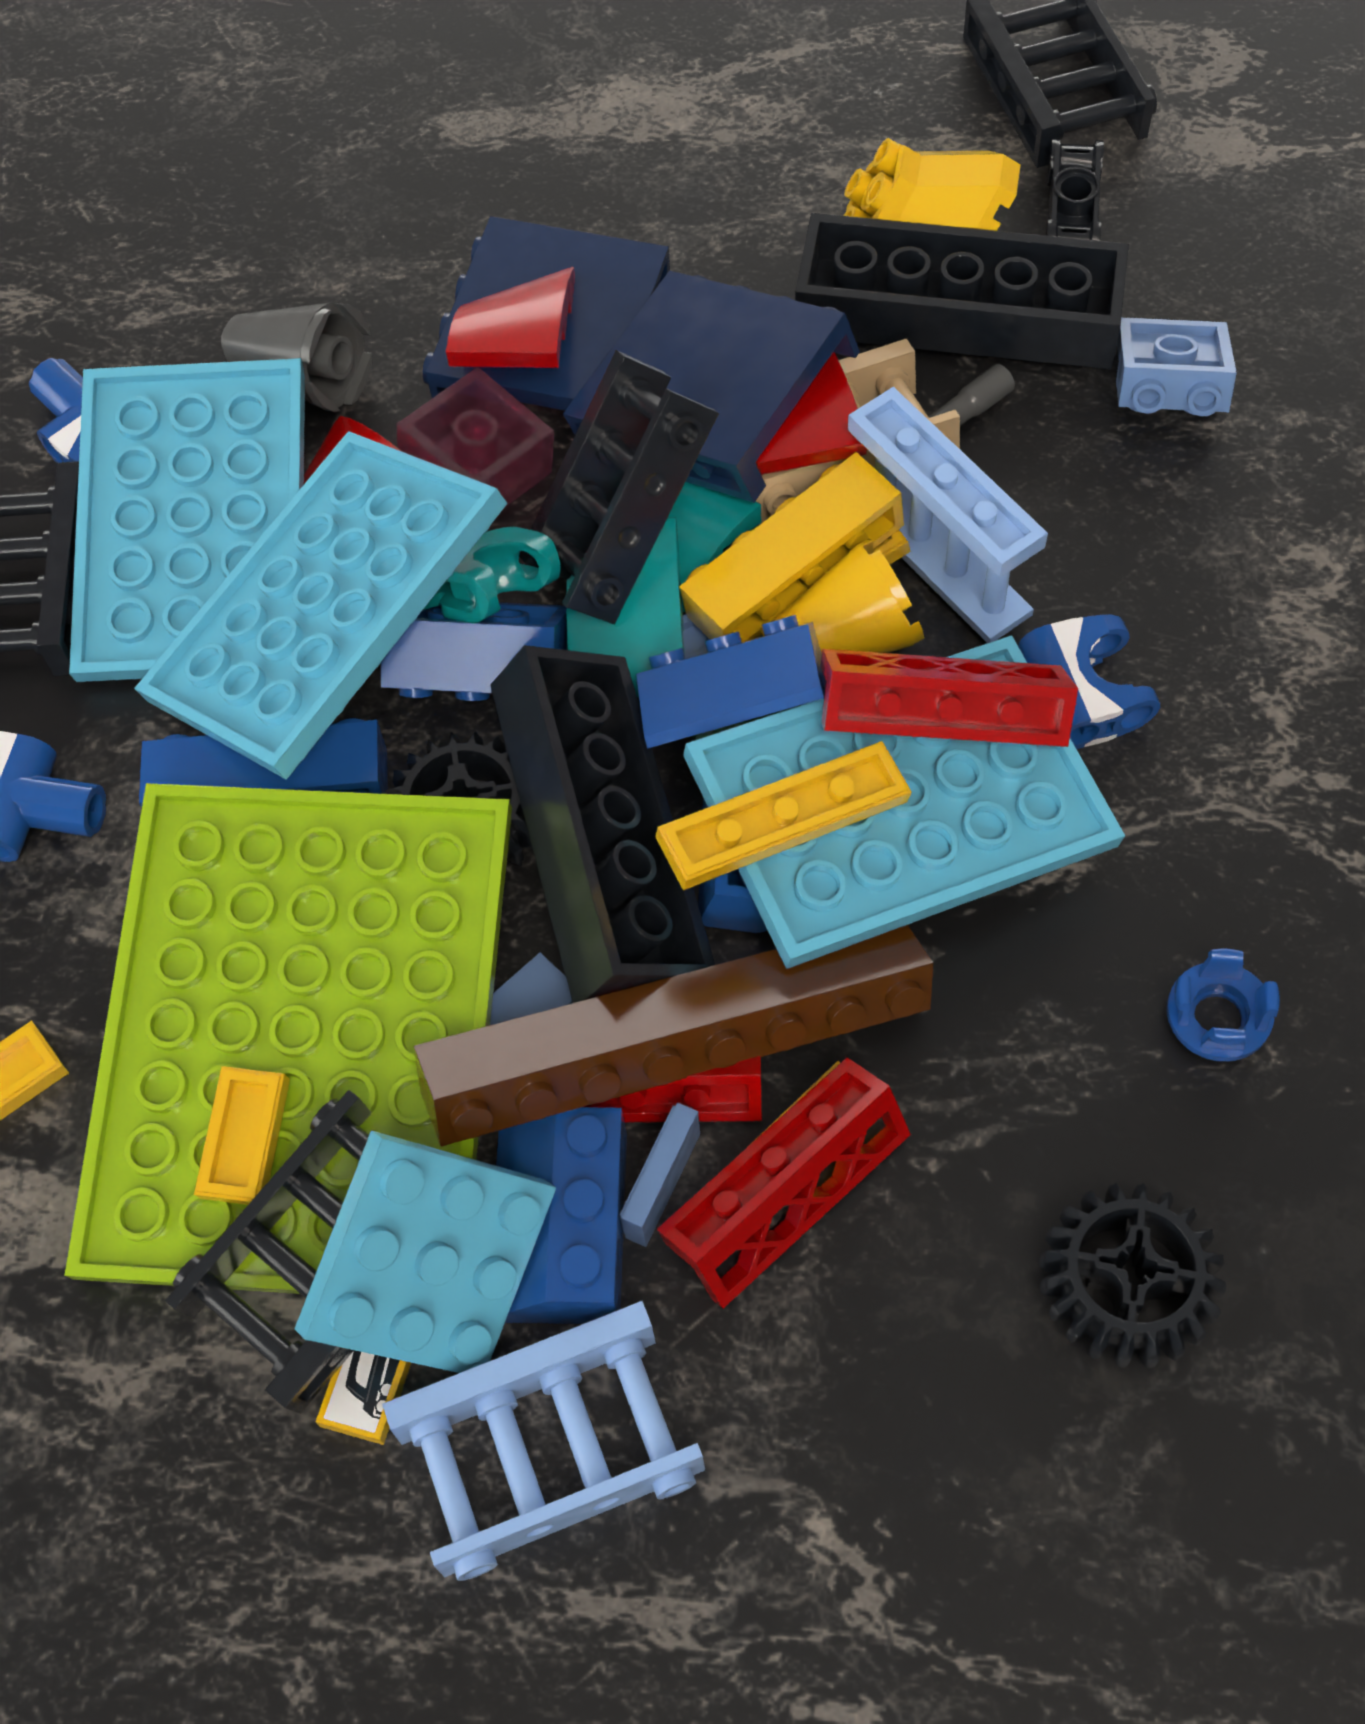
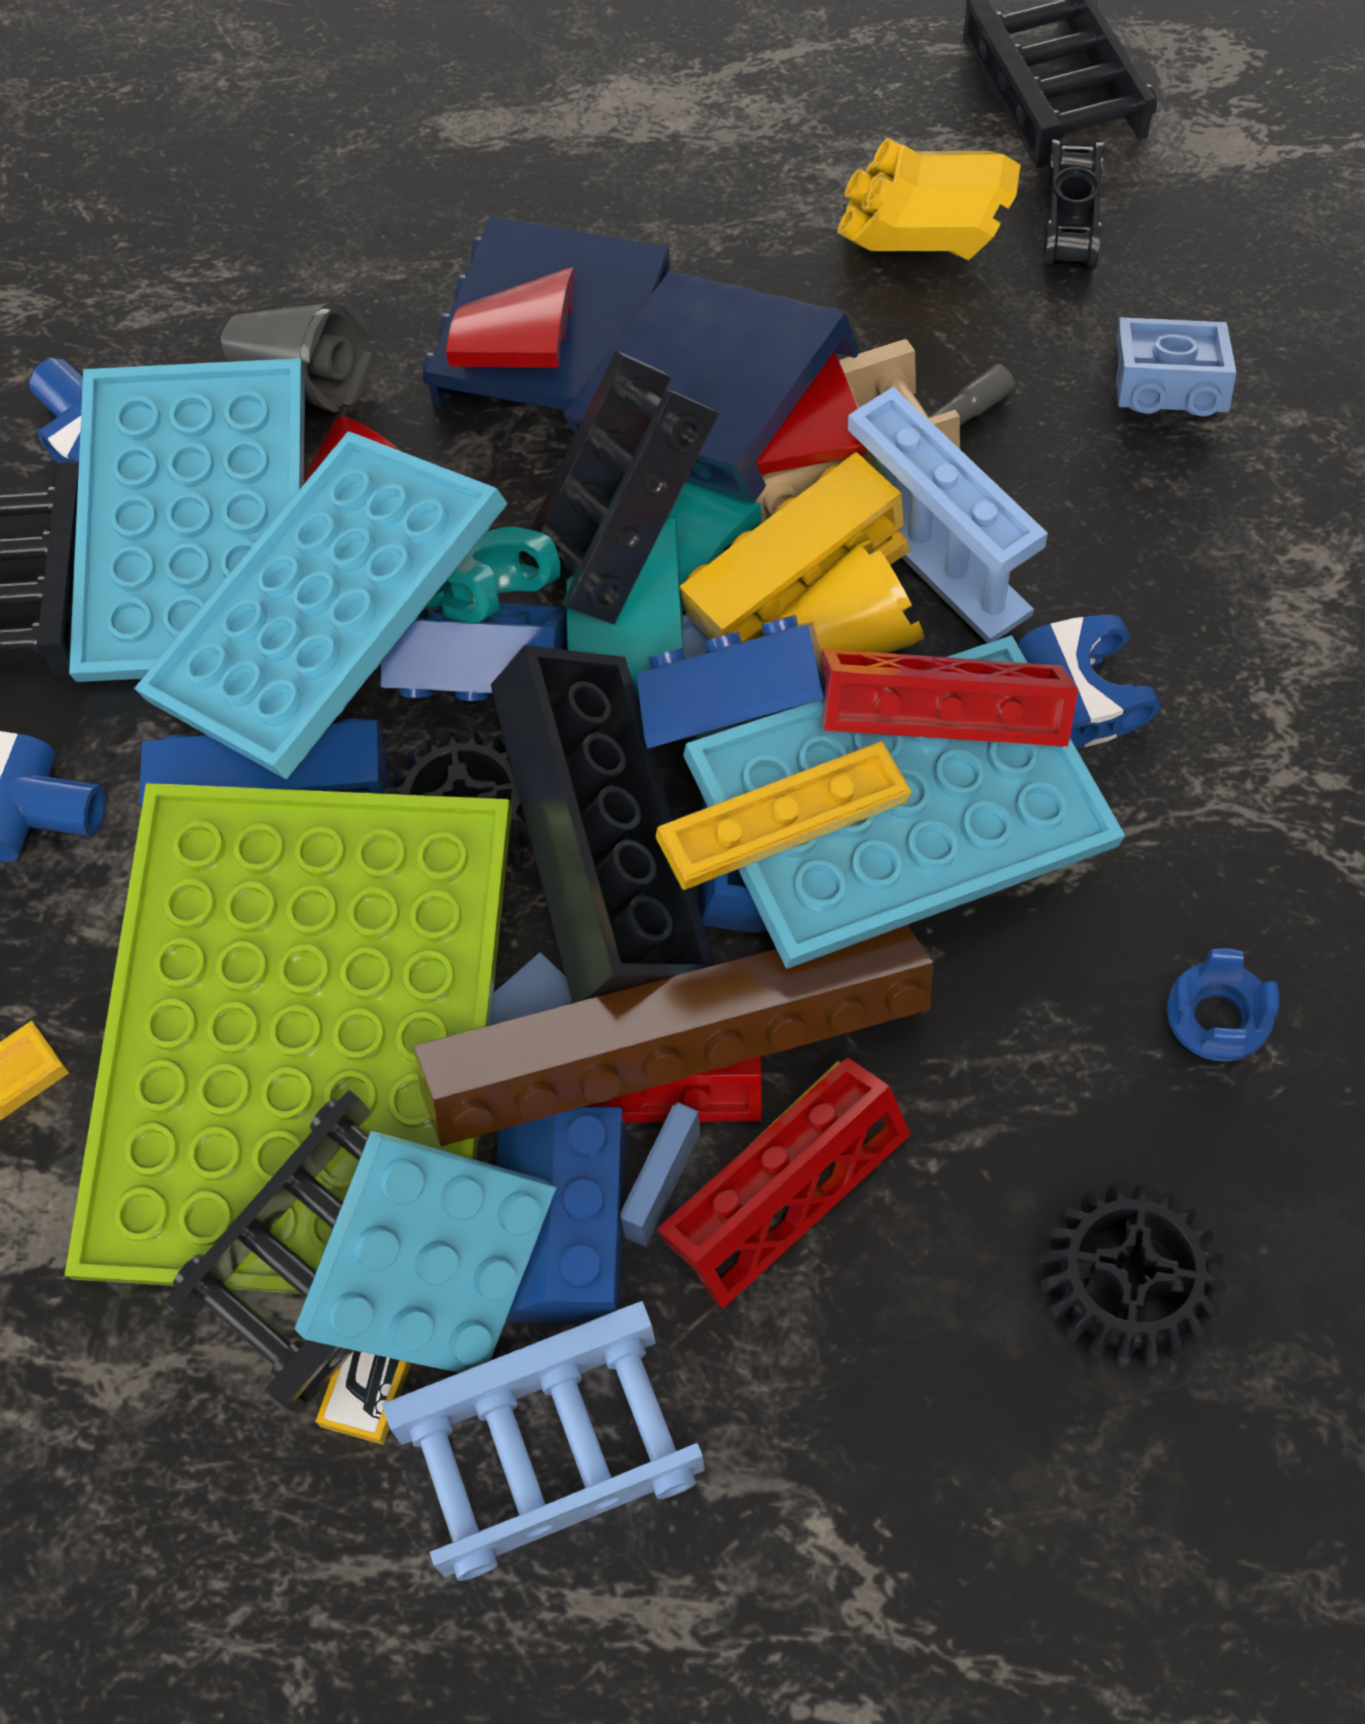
(242, 1135): yellow tile -> none
(481, 435): clear pink brick -> none
(968, 288): black brick -> none

